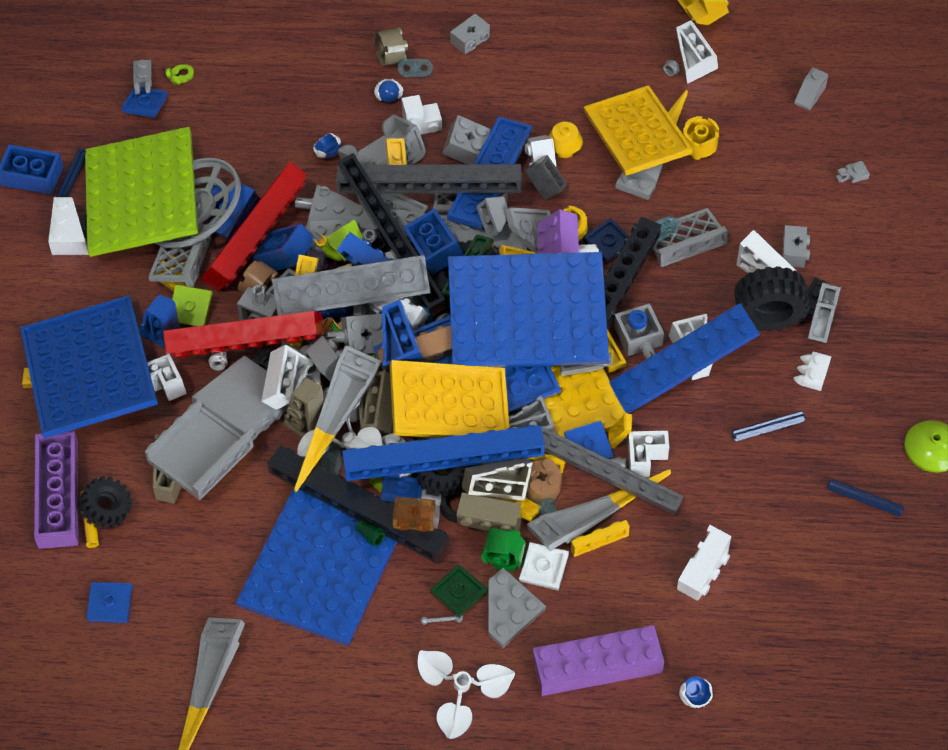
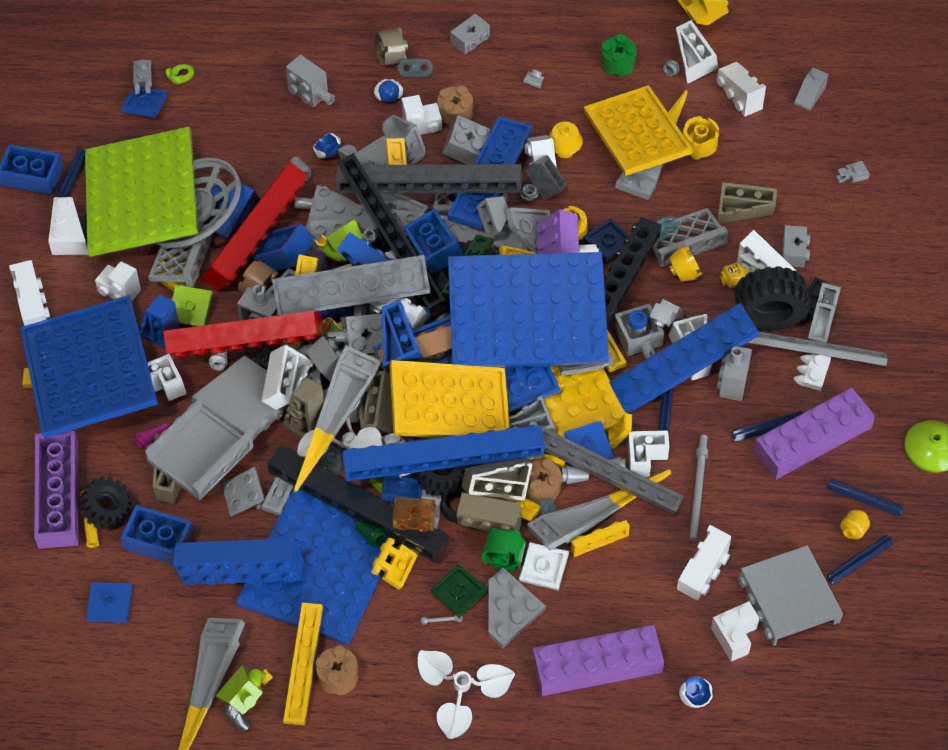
(28, 293): none -> white wedge
(118, 282): none -> white brick
(145, 438): none -> dark pink cone
(155, 534): none -> blue brick
(238, 561): none -> blue brick
(241, 694): none -> lime torso
(243, 492): none -> light grey hinge
(277, 496): none -> light grey hinge
(301, 165): none -> light grey cone
(303, 664): none -> yellow plate
(308, 82): none -> light grey brick
(337, 670): none -> medium nougat brick
(400, 565): none -> yellow plate
(455, 102): none -> medium nougat brick
(529, 188): none -> light grey plate
(534, 78): none -> light grey plate
(573, 475): none -> light grey cone
(618, 55): none -> green brick
(665, 411): none -> dark blue axle
(666, 313): none -> light grey slope
(684, 264): none -> yellow cone
(701, 454): none -> light grey bar
(732, 274): none -> yellow head
(732, 628): none -> white brick
(734, 373): none -> light grey brick
(741, 88): none -> white wedge
(745, 202): none -> dark tan wedge
(789, 594): none -> light grey panel
(814, 433): none -> medium lavender brick
(821, 348): none -> light grey tile
(855, 524): none -> yellow head
(859, 559): none -> dark blue axle

